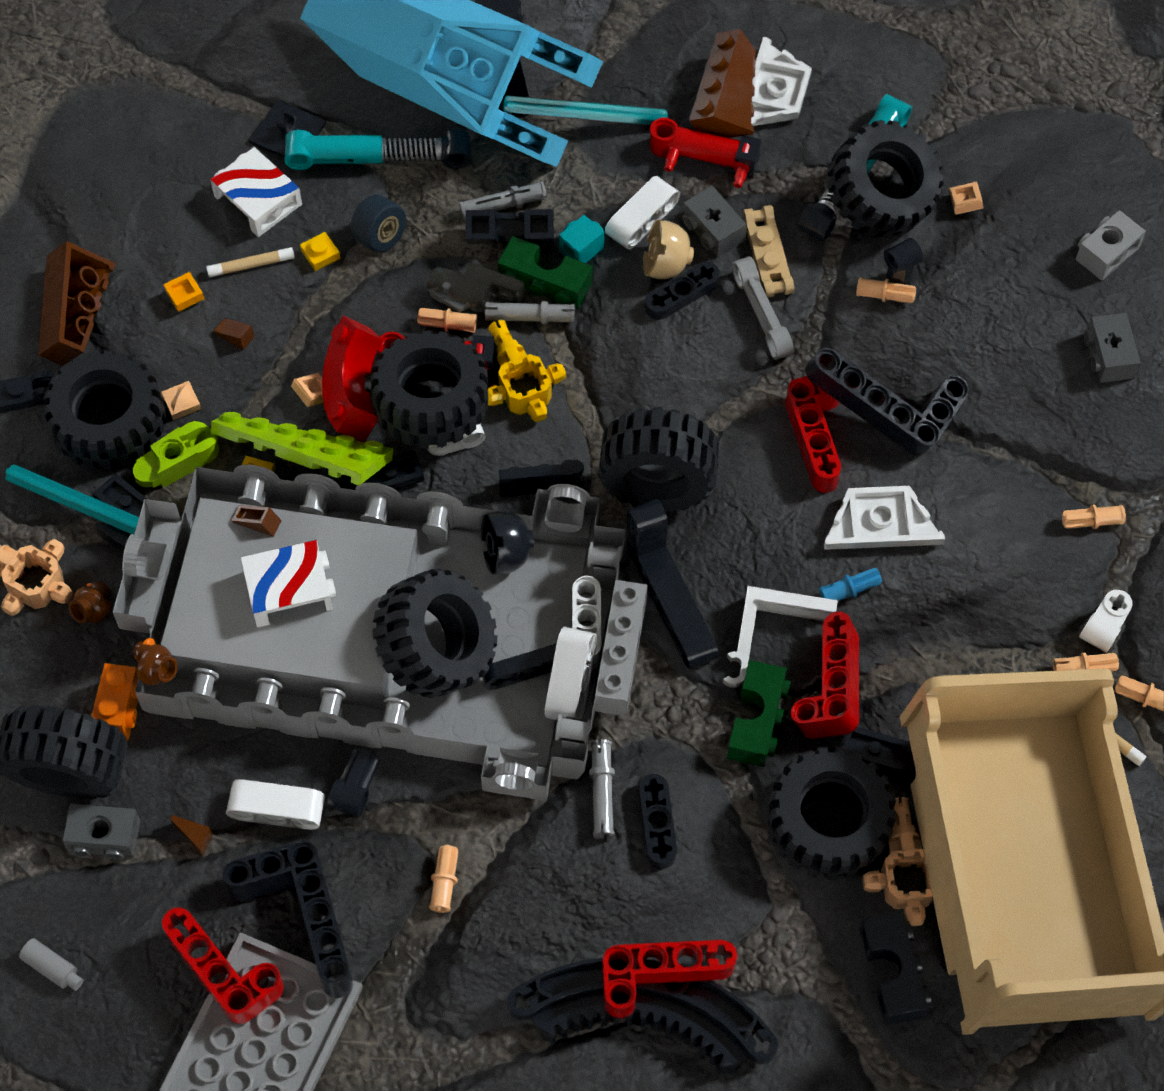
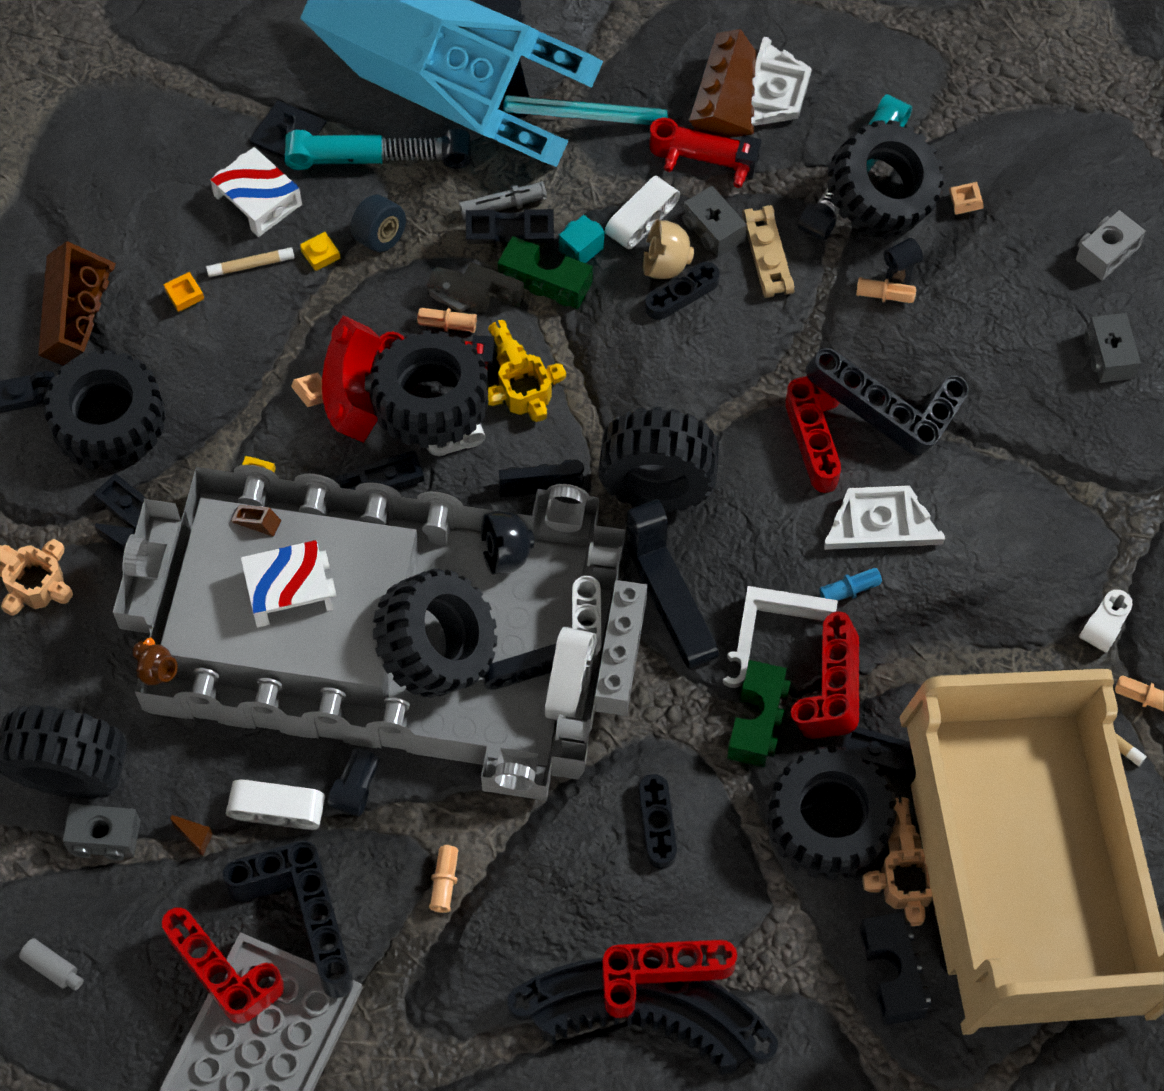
(72, 498): teal axle -> none
(90, 603): reddish brown animal -> none
(117, 697): orange brick -> none
(181, 400): light nougat tile -> none
(195, 449): lime piece -> none
(235, 332): reddish brown piece -> none
(307, 448): lime wing -> none
(530, 312): light grey pin -> none
(602, 777): light grey pin -> none
(777, 337): light grey piece -> none
(1093, 517): light nougat axle -> none
(1100, 661): light nougat axle -> none

